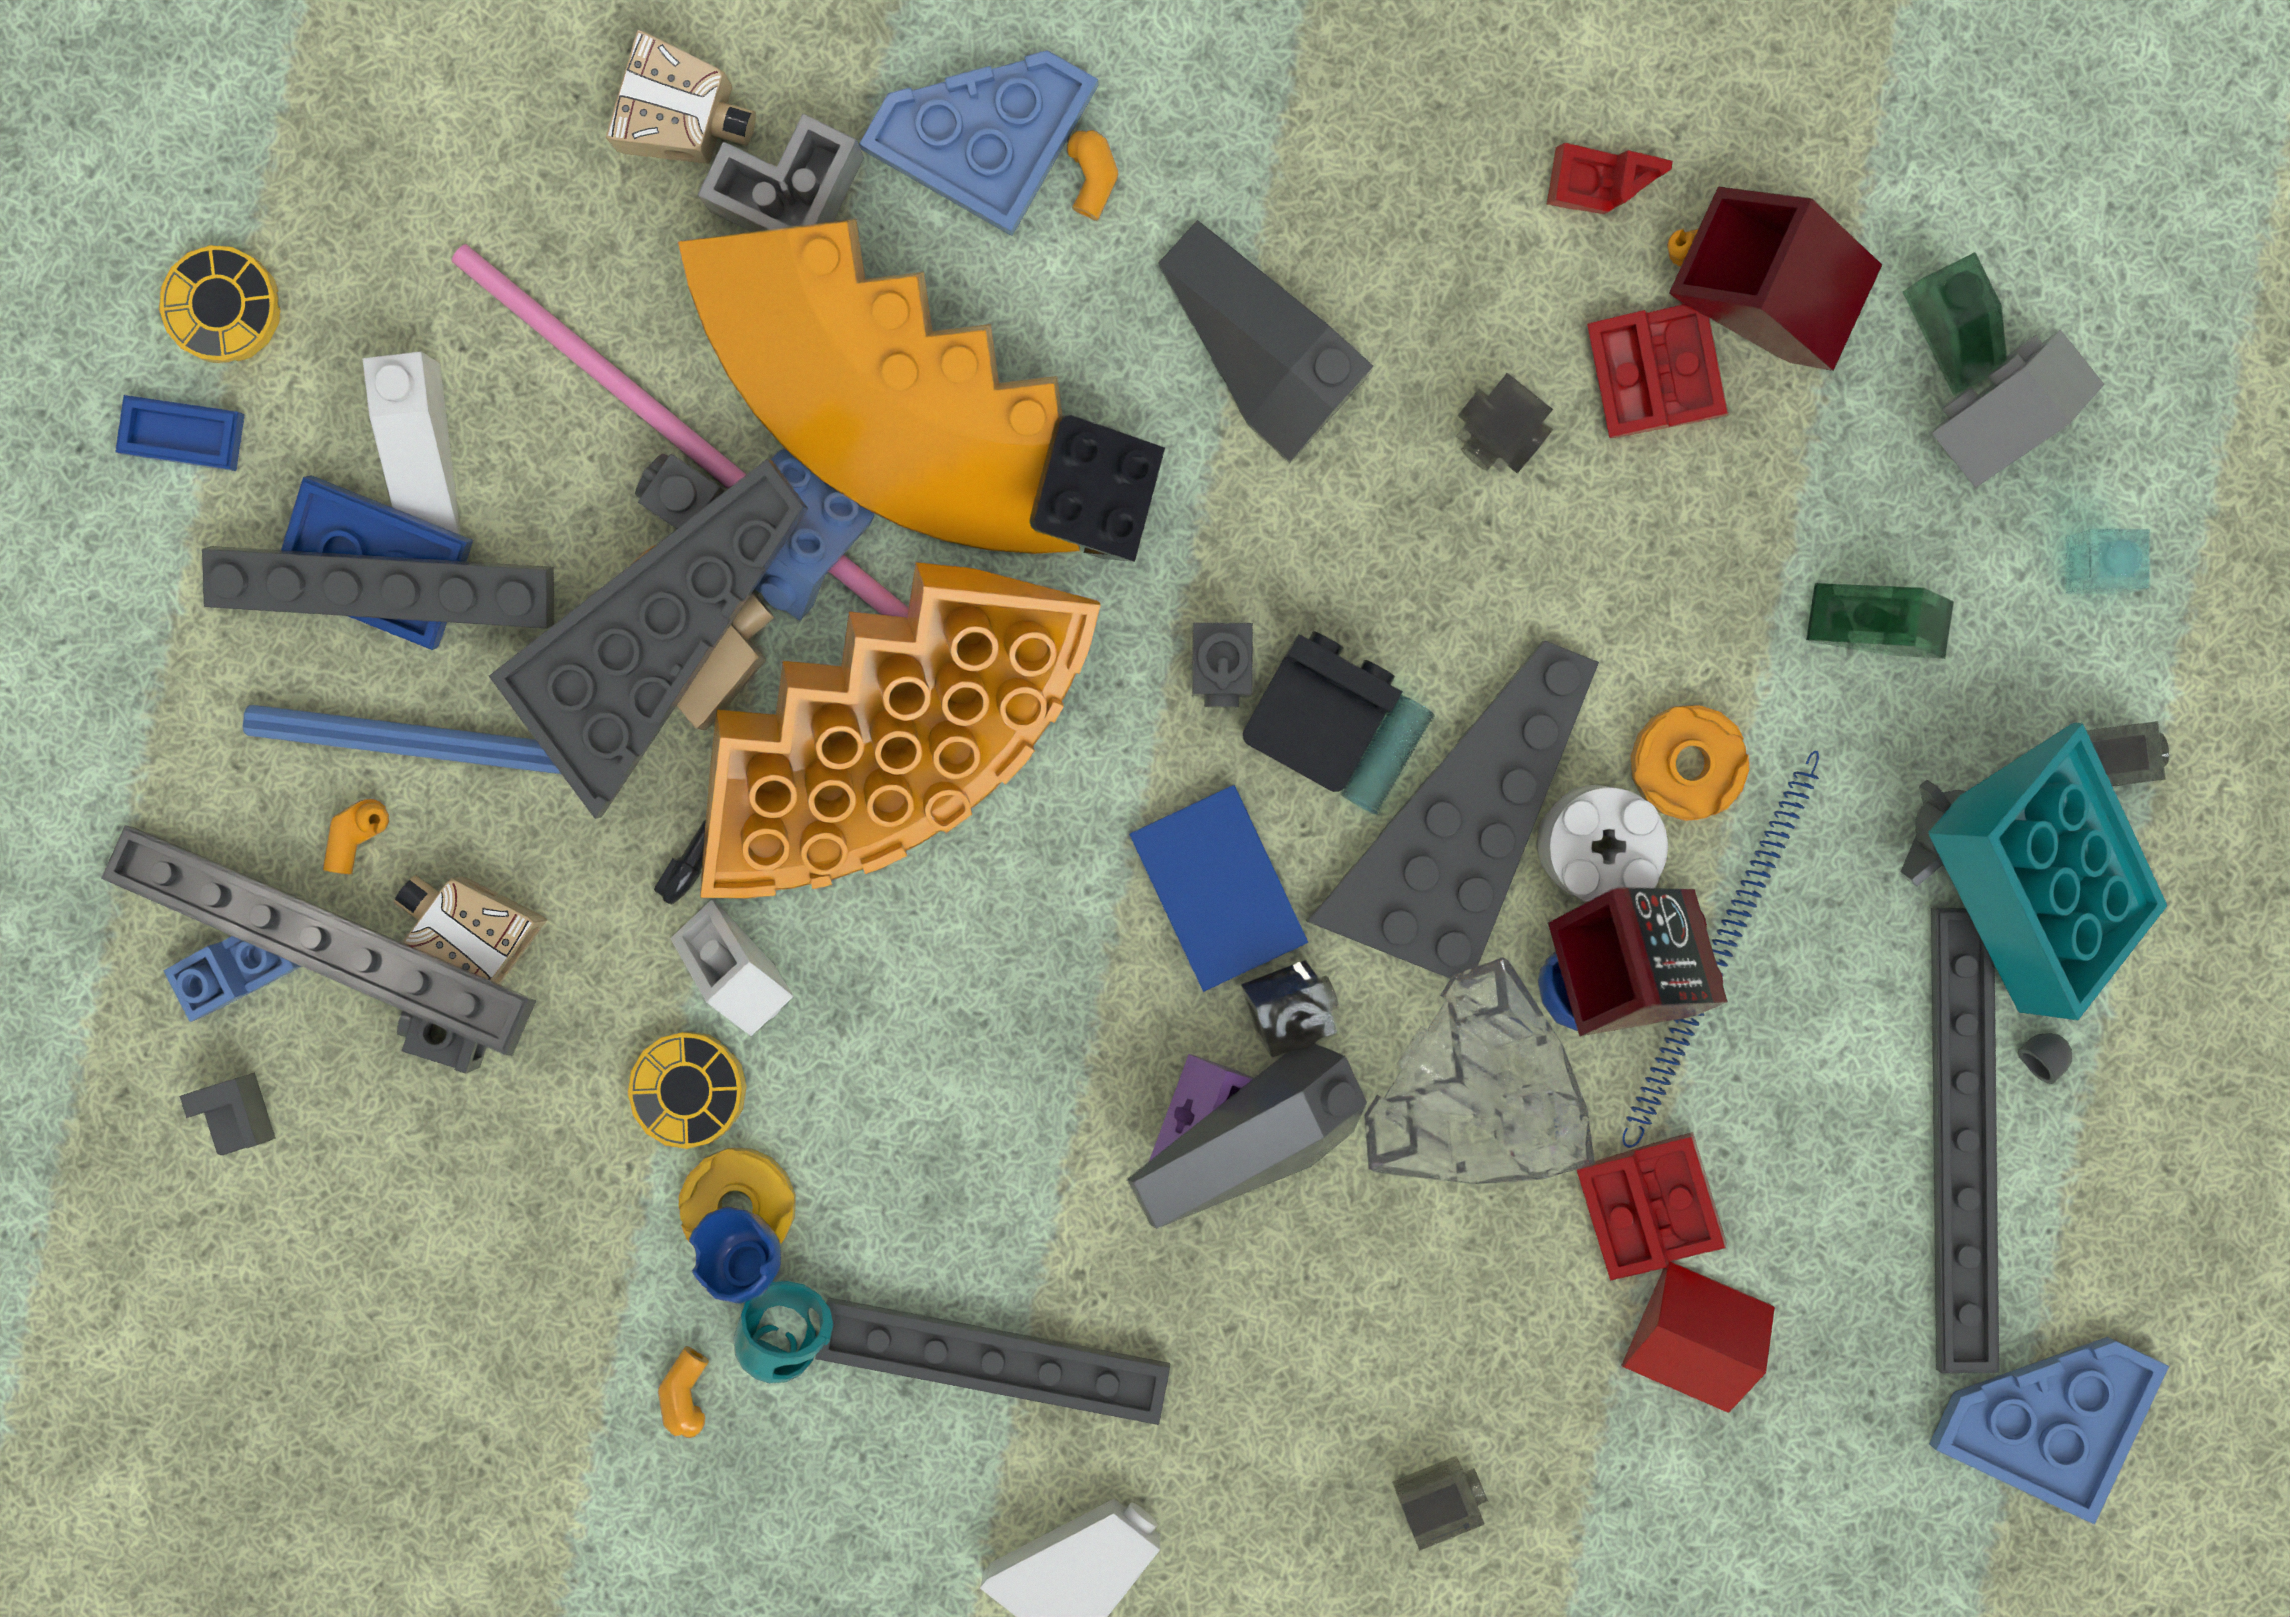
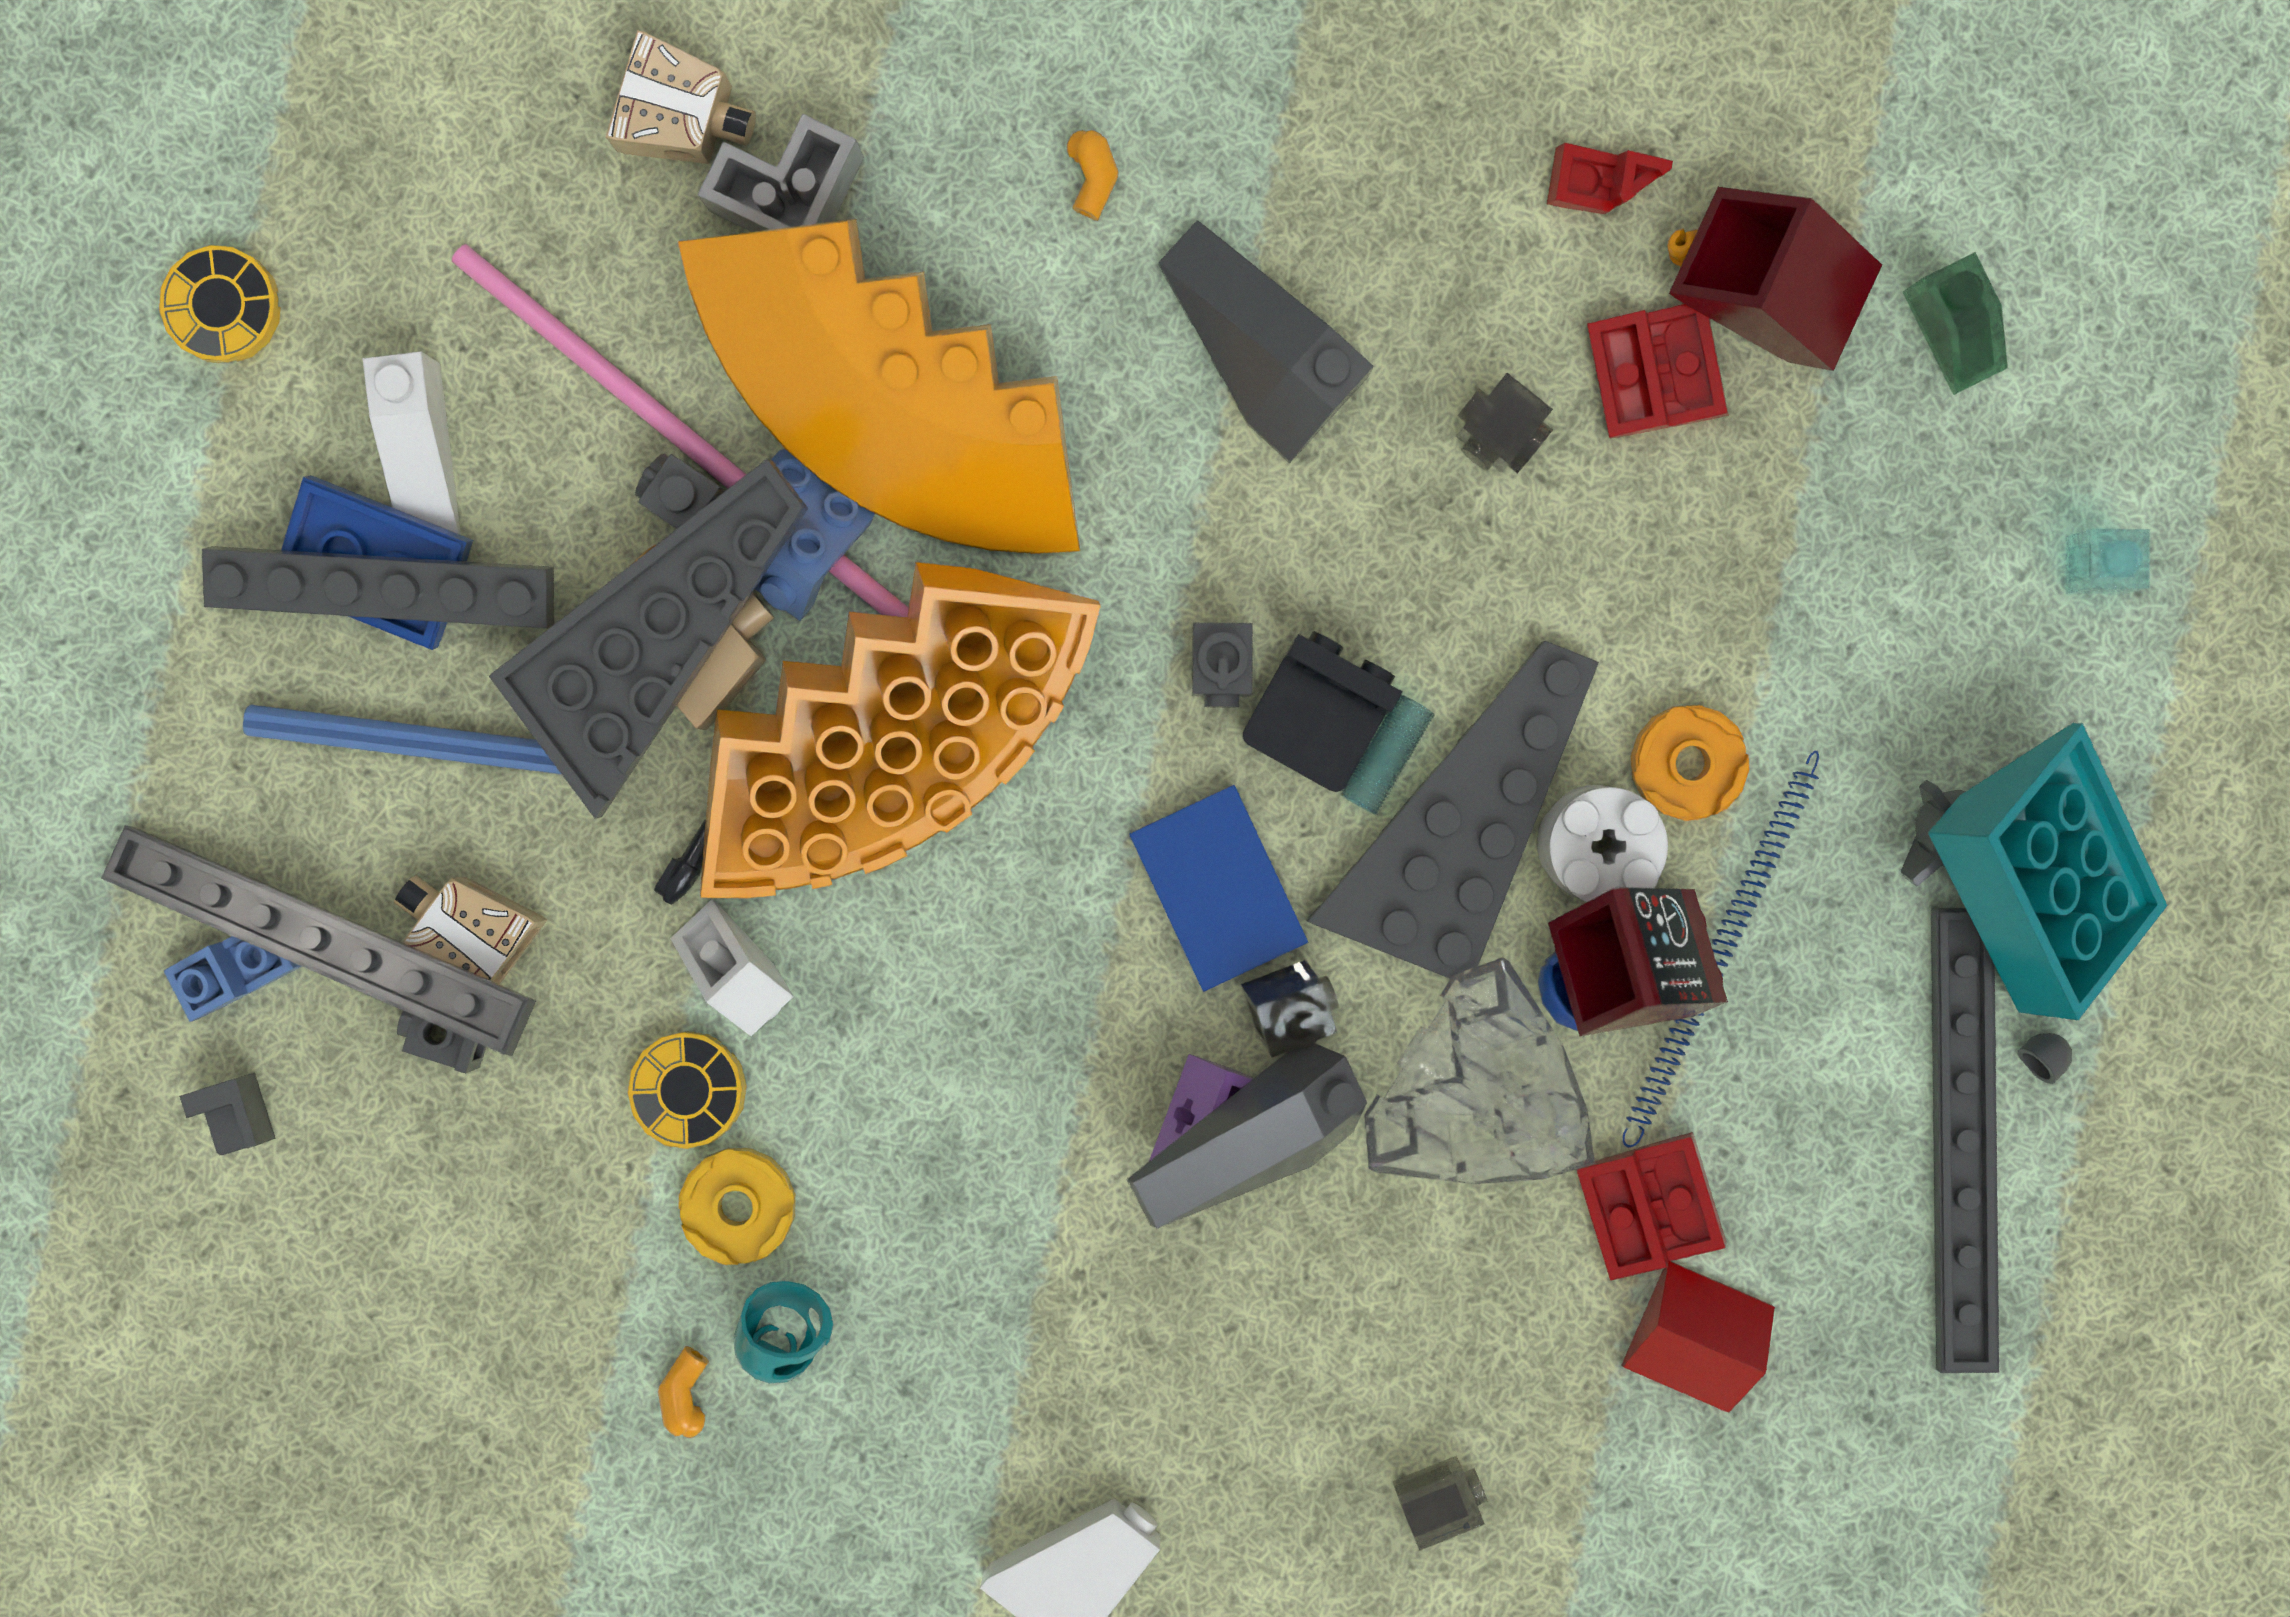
(180, 433): blue tile -> none
(350, 829): light orange arm -> none
(735, 1254): blue hair -> none
(984, 133): medium blue plate -> none
(996, 1361): dark grey plate -> none
(1096, 488): black bracket -> none
(1881, 619): clear green slope -> none
(2028, 402): light grey brick -> none
(2055, 1423): medium blue plate -> none
(2131, 752): clear smoke brick -> none

